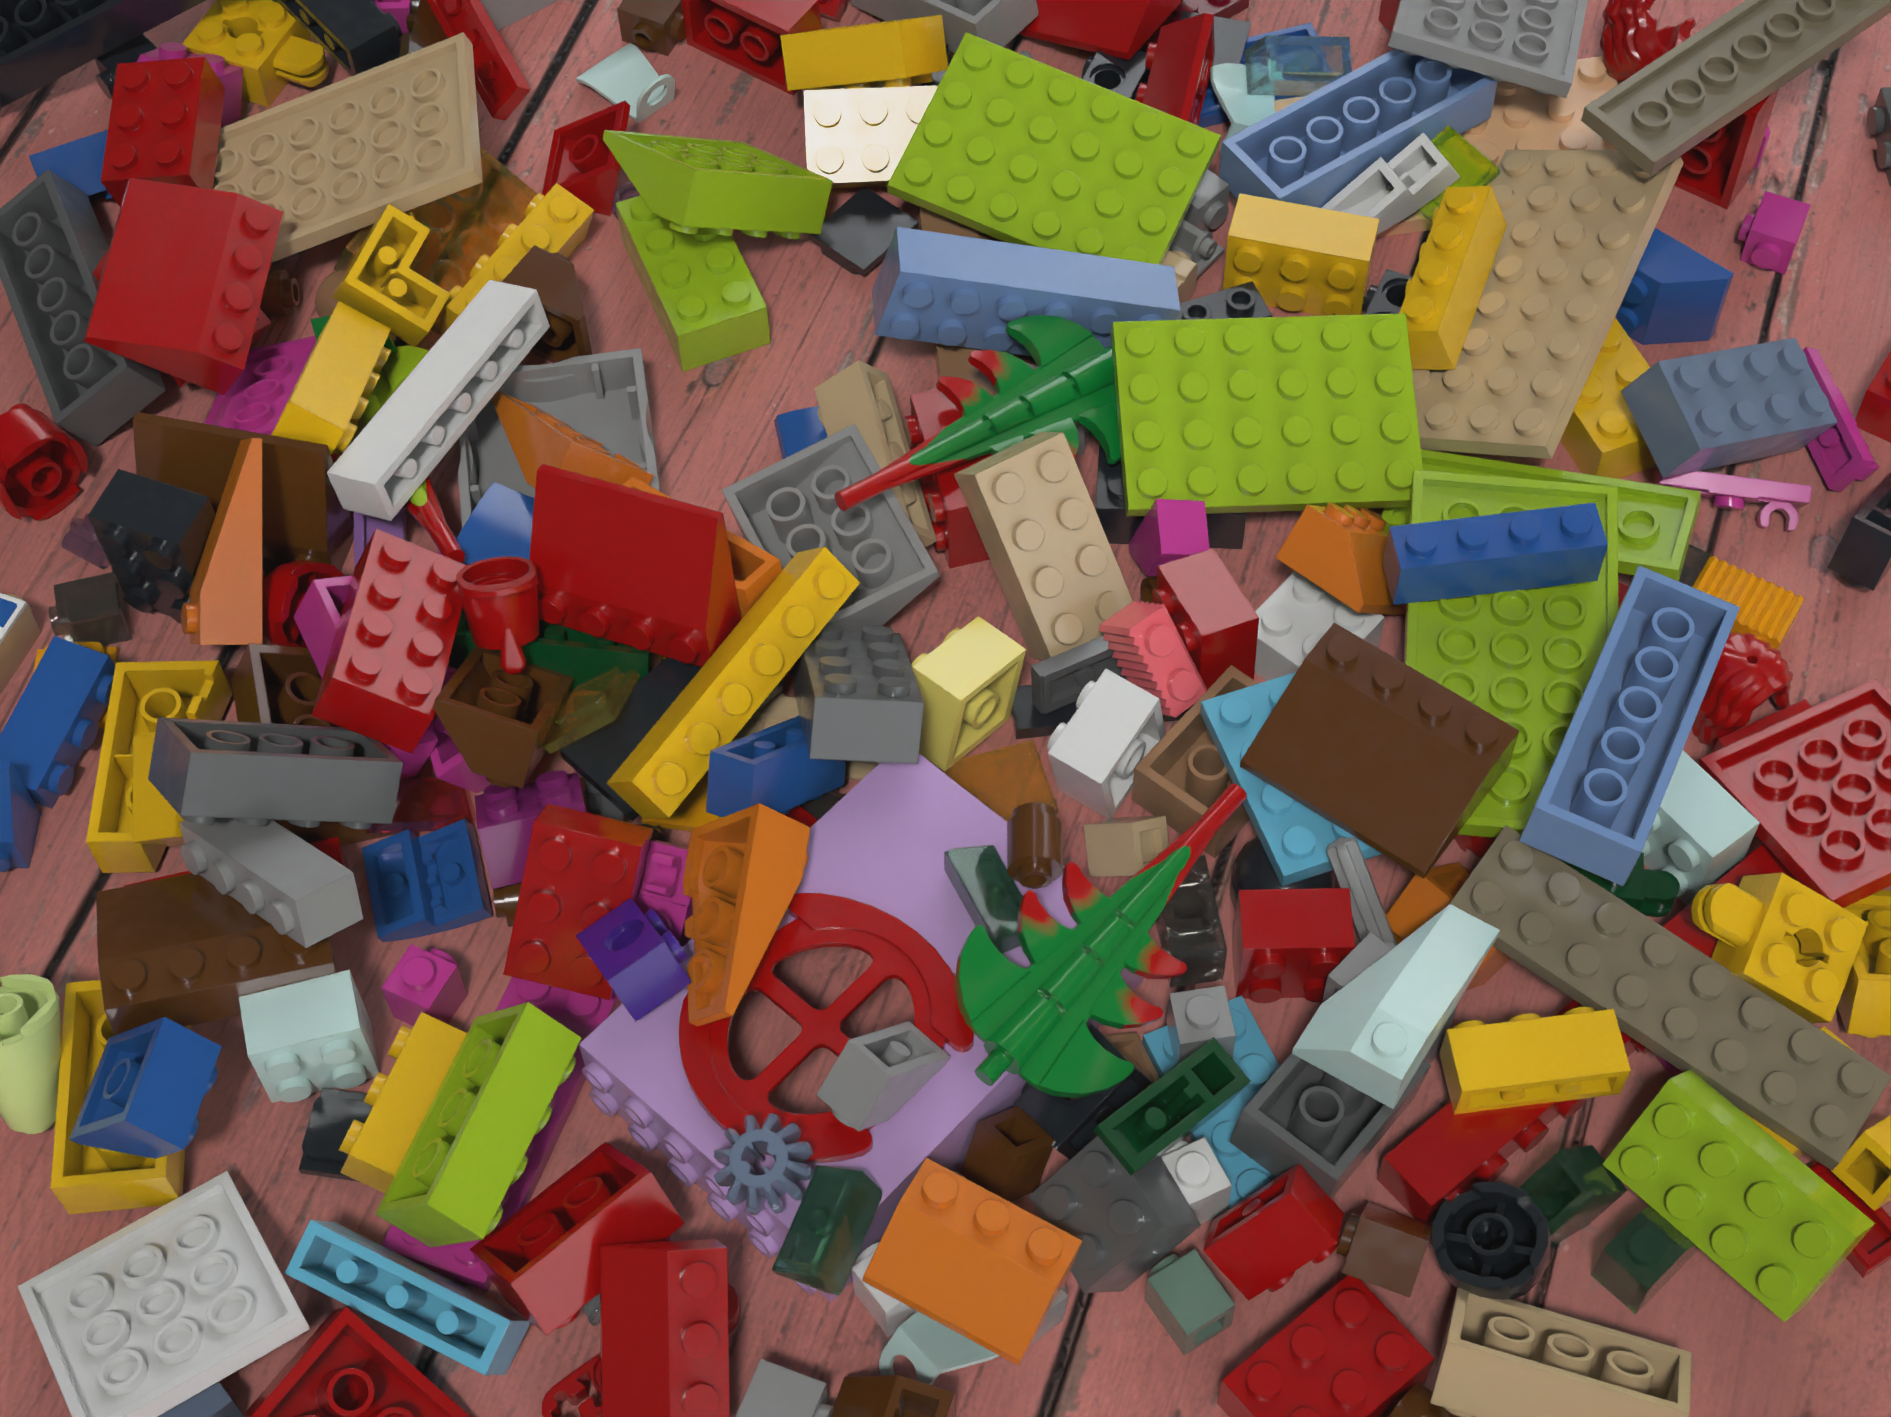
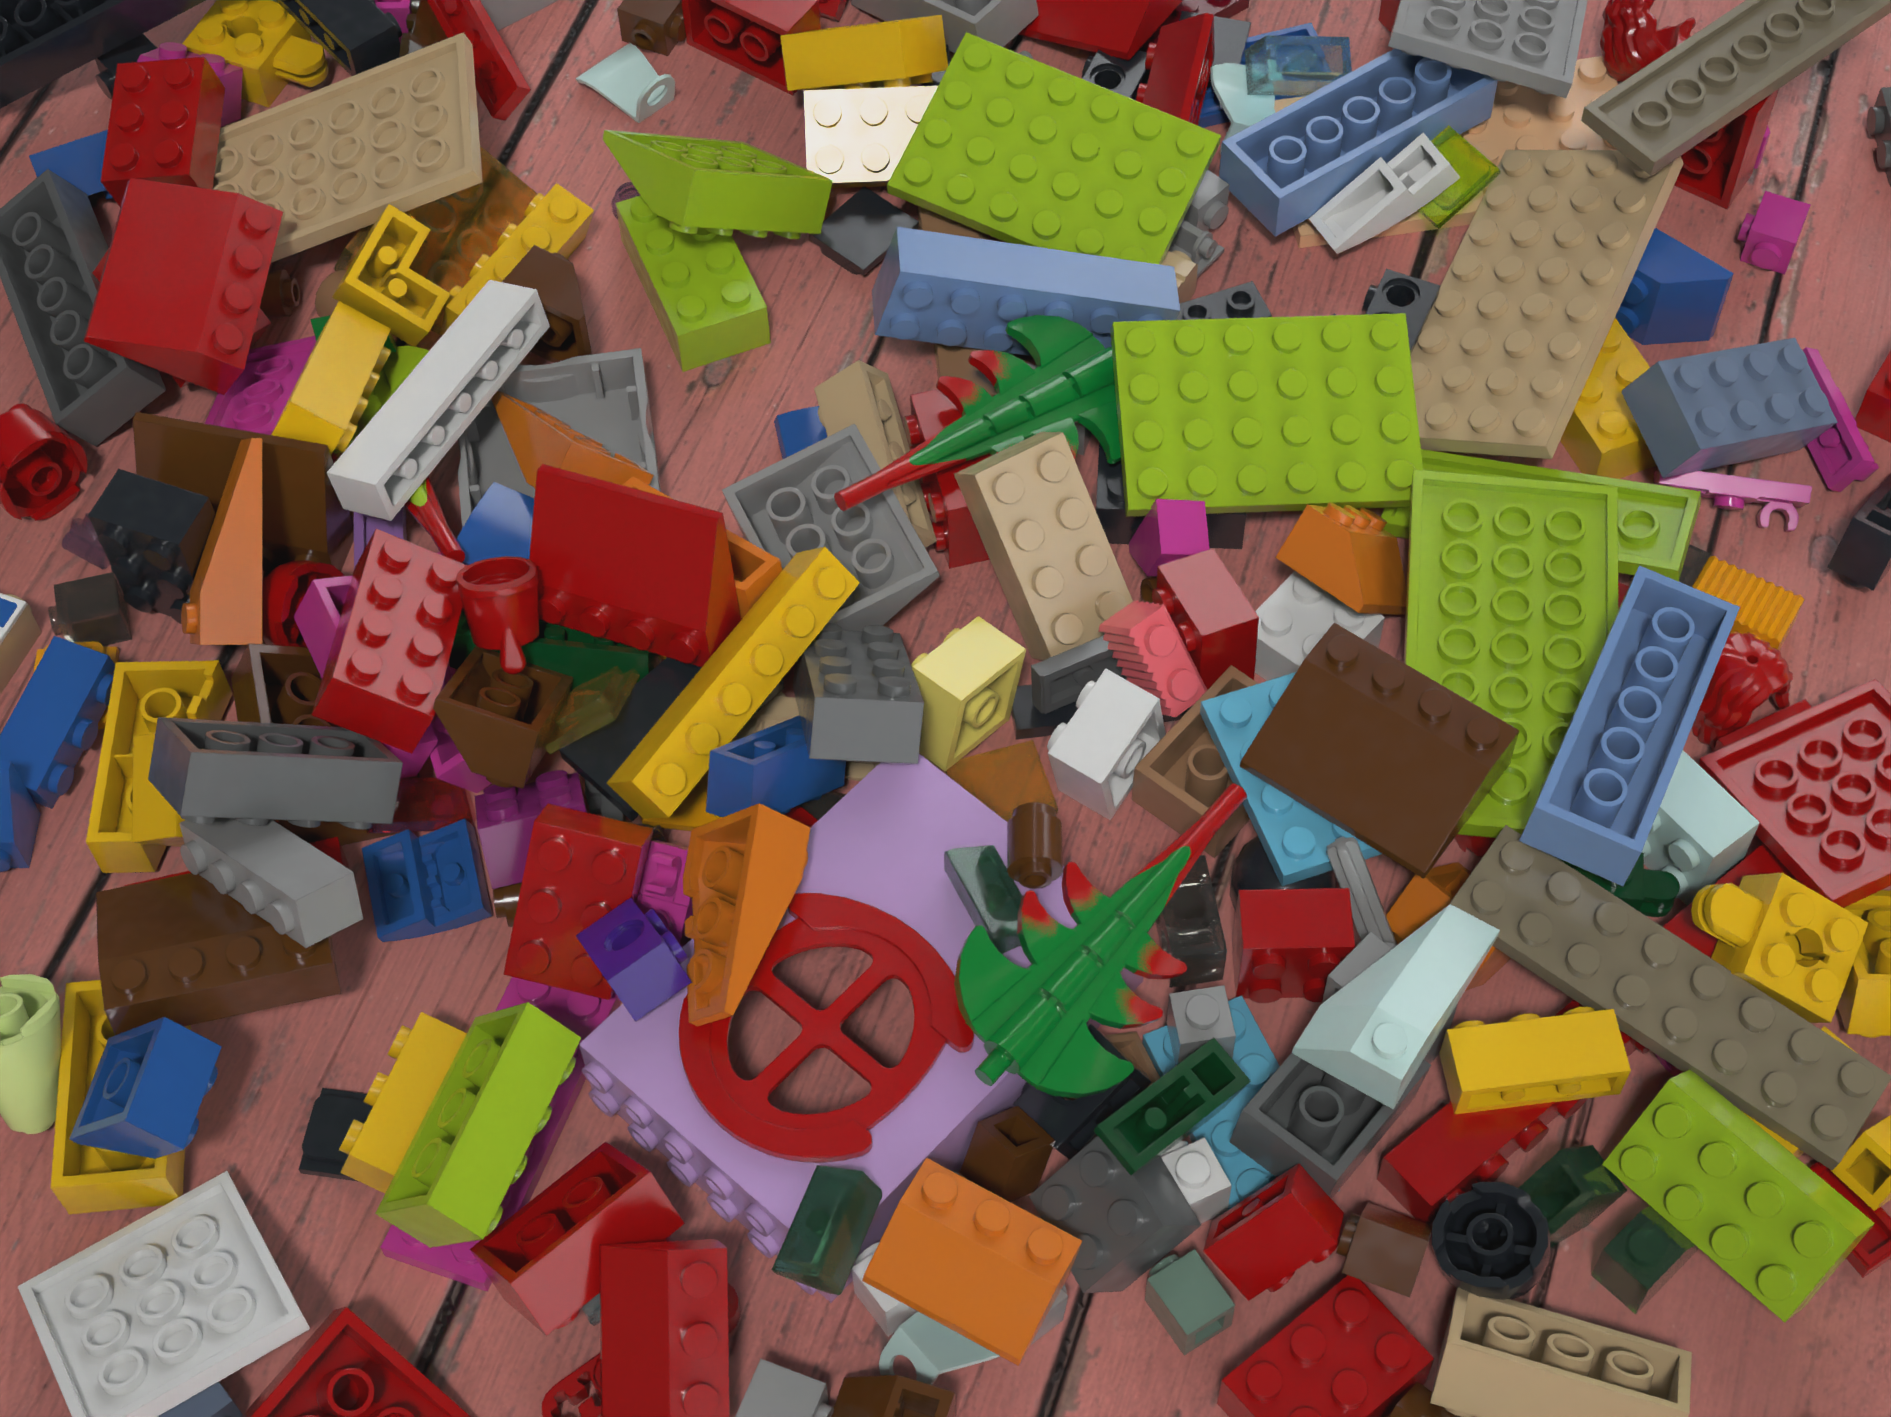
(309, 1037): light aqua brick -> none
(408, 1297): medium azure brick -> none
(424, 984): dark pink brick -> none
(584, 162): red slope -> none
(746, 1182): sand blue gear -> none
(880, 1074): light grey slope -> none
(1124, 844): tan panel -> none
(1301, 255): yellow brick -> none
(1451, 275): yellow brick -> none
(1494, 553): blue brick -> none

